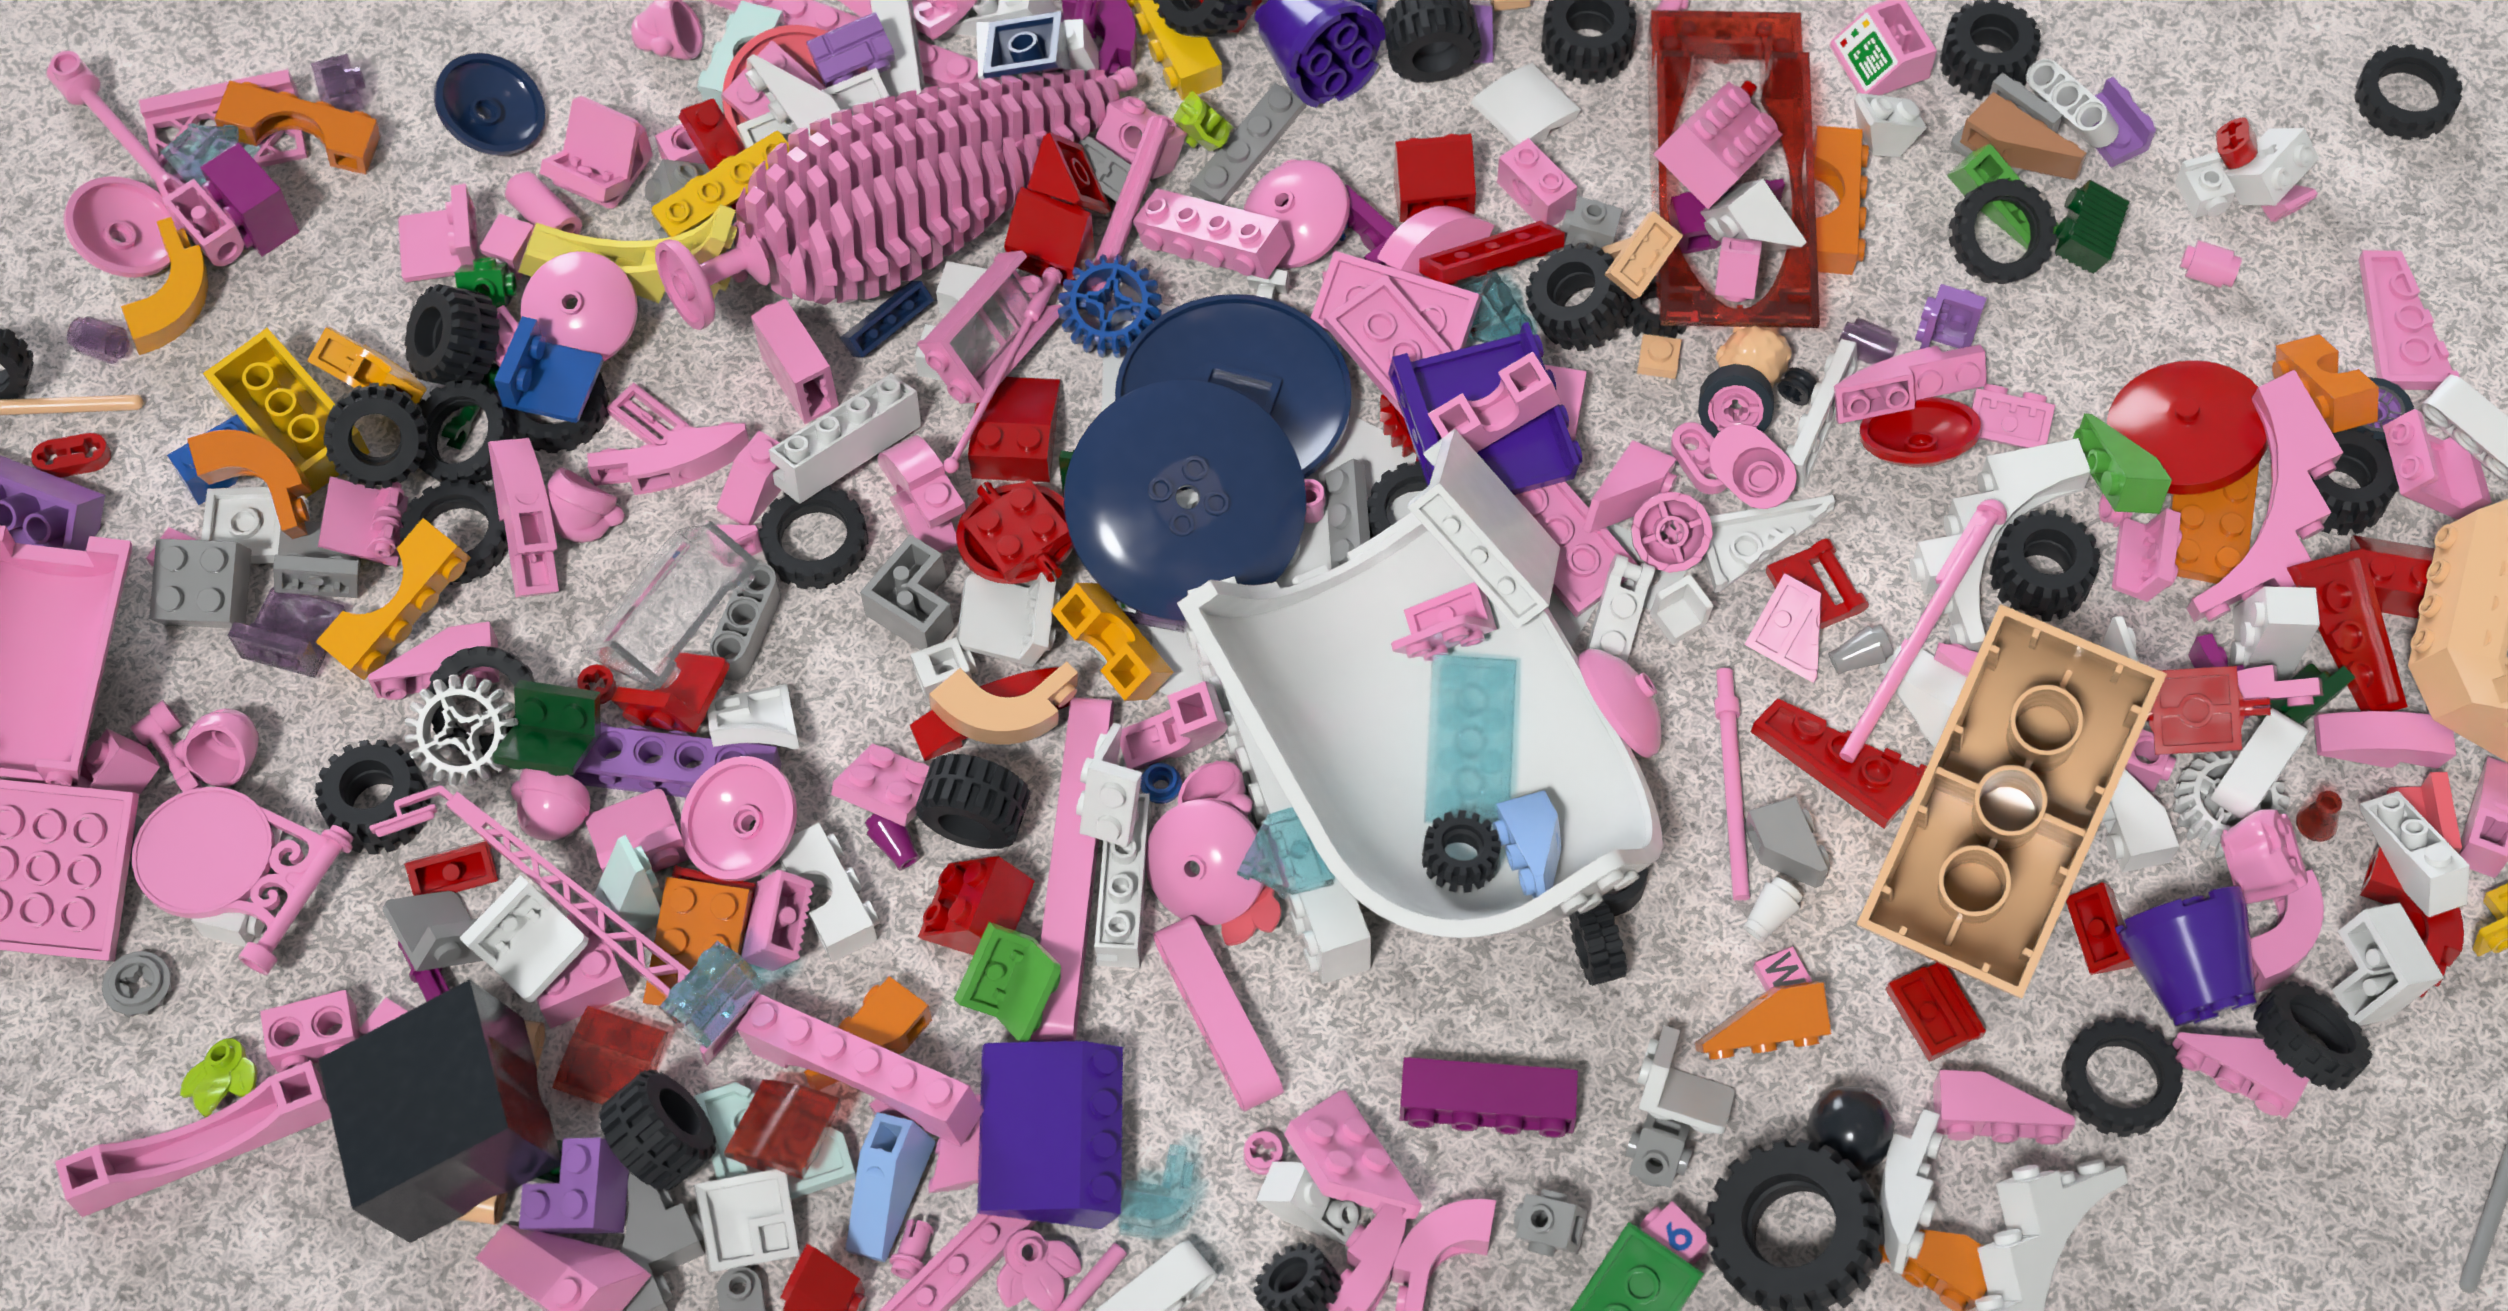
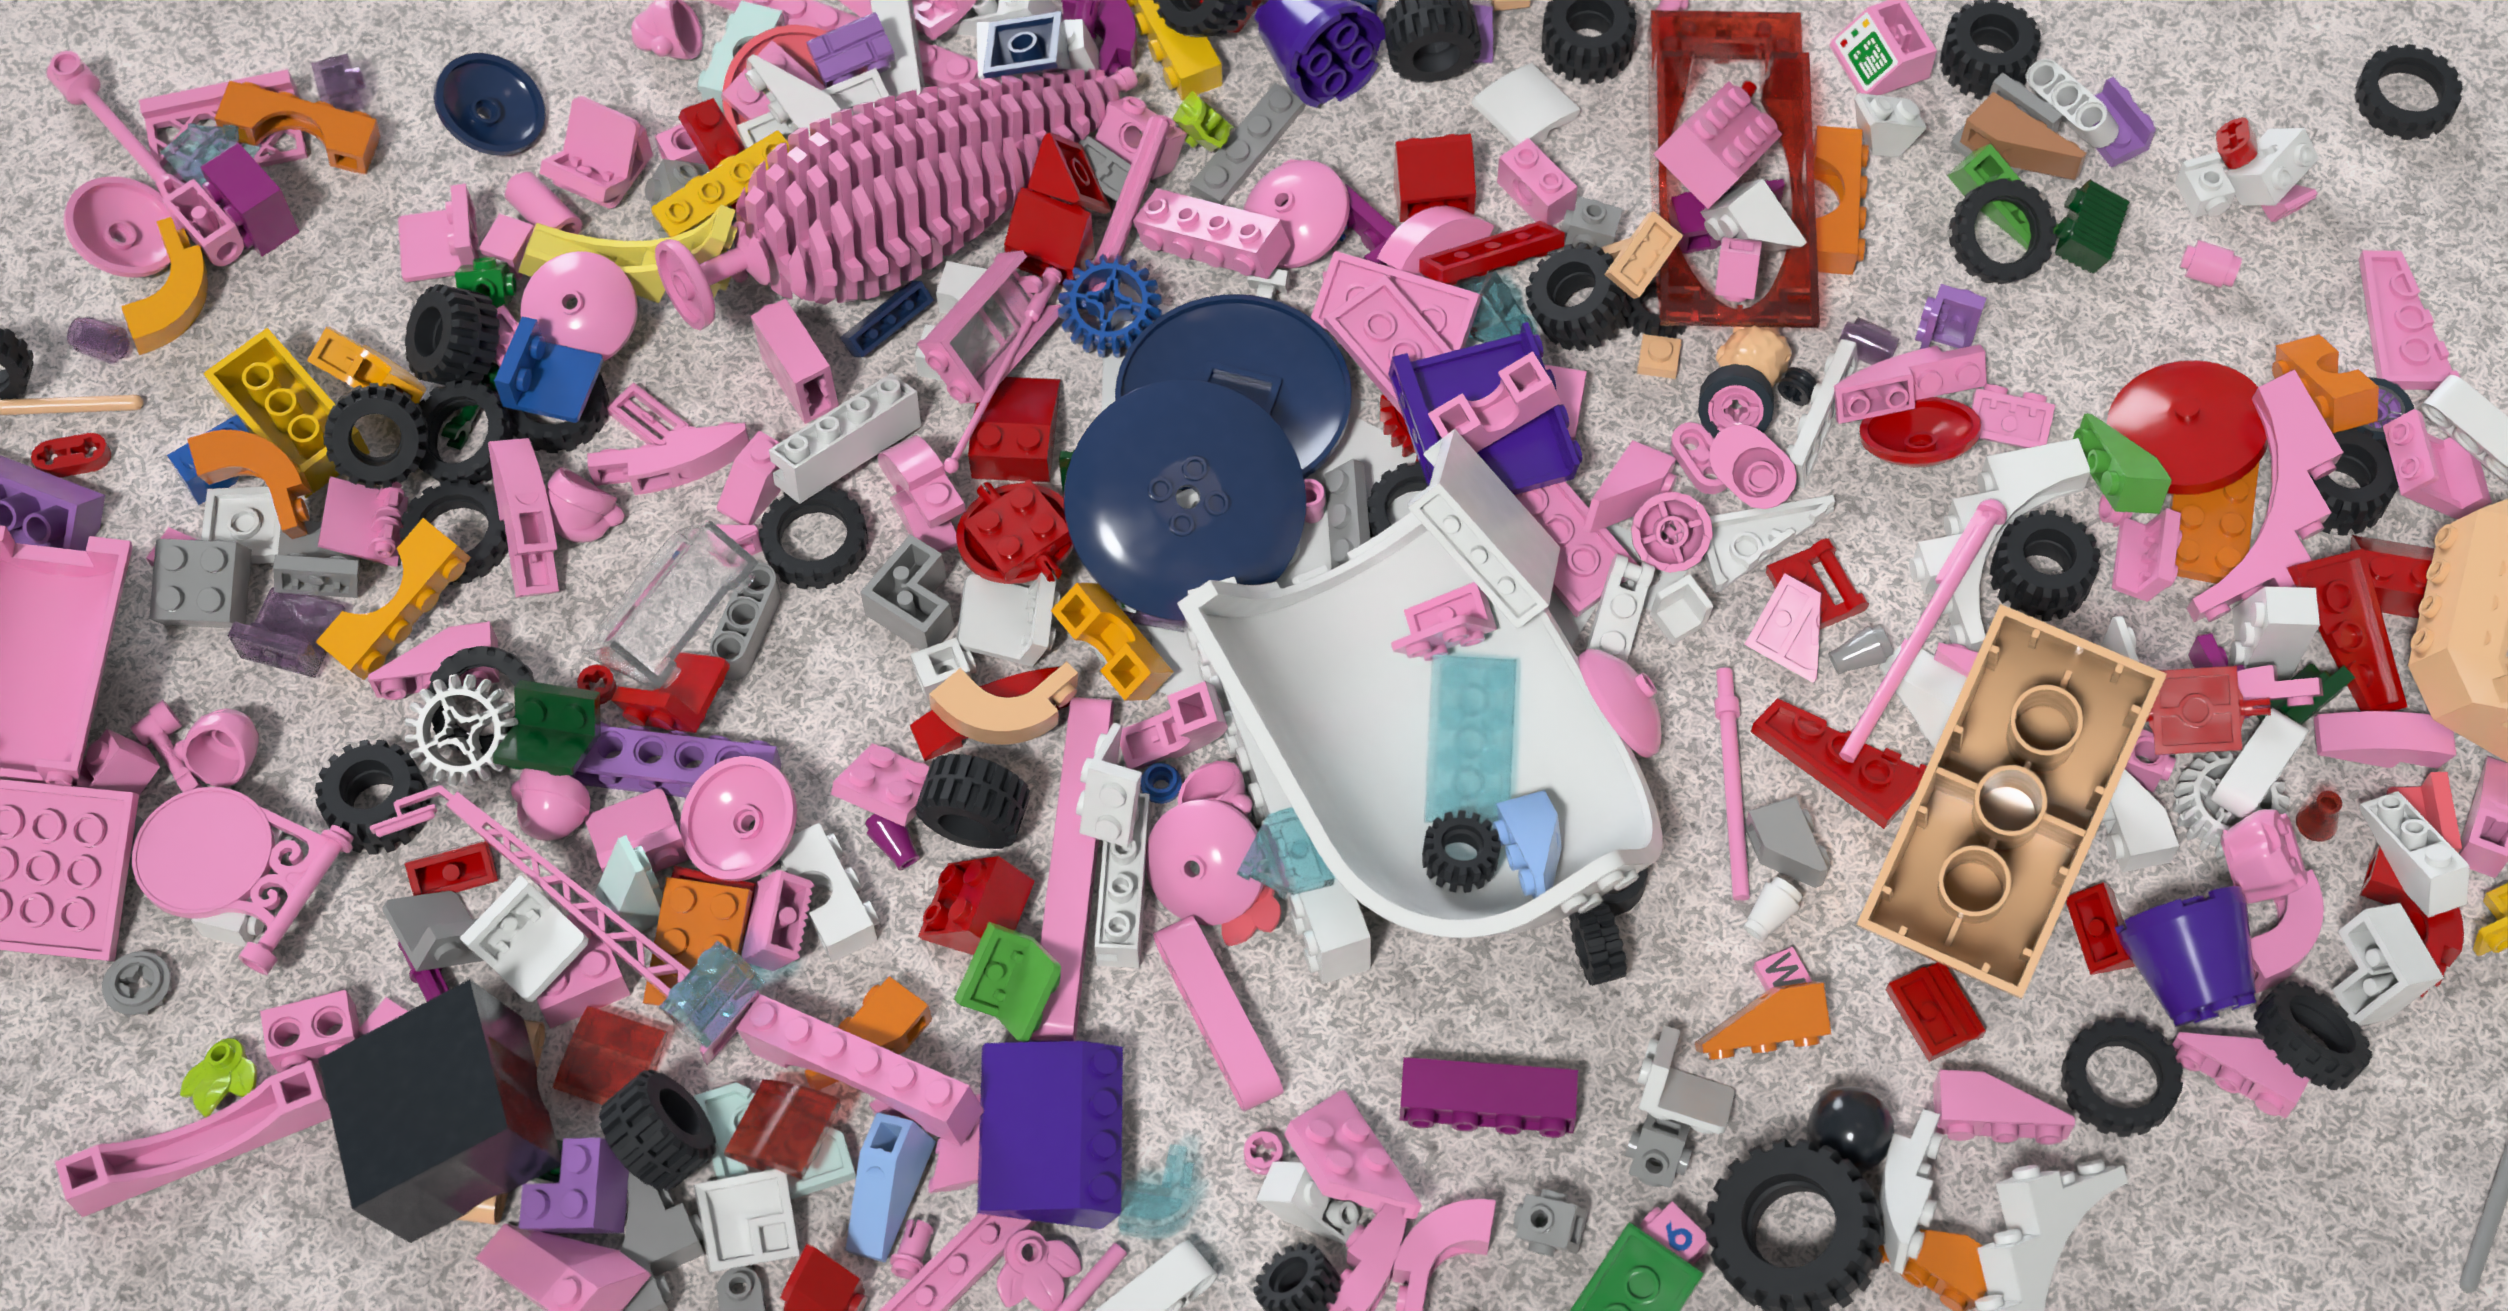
(754, 717): white plate -> none

